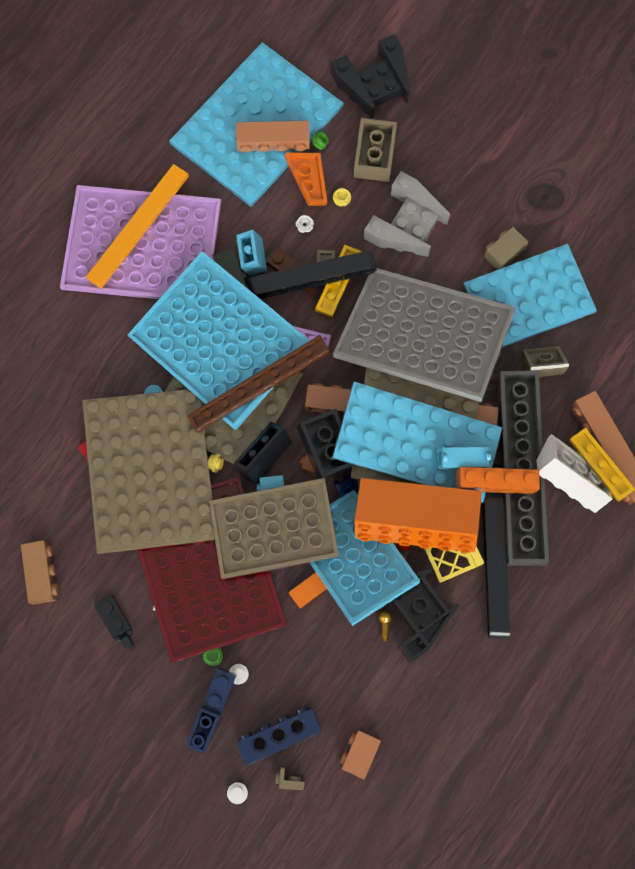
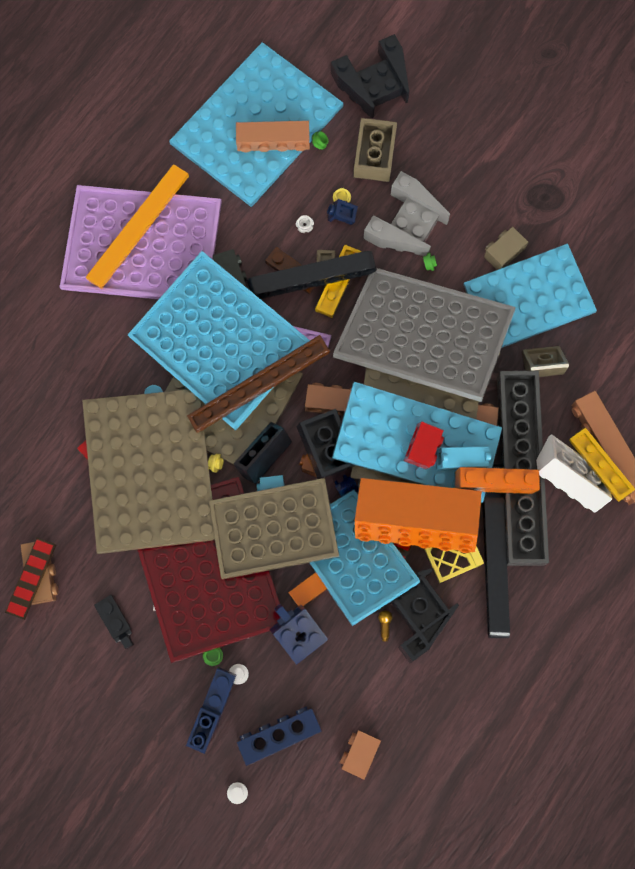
(30, 578): none -> tile
(251, 253): medium azure brick -> none
(292, 783): dark tan bracket -> none
(297, 621): none -> dark blue hinge
(309, 176): orange wing -> none
(342, 211): none -> dark blue bracket
(424, 445): none -> red brick
(430, 262): none -> bright green plate

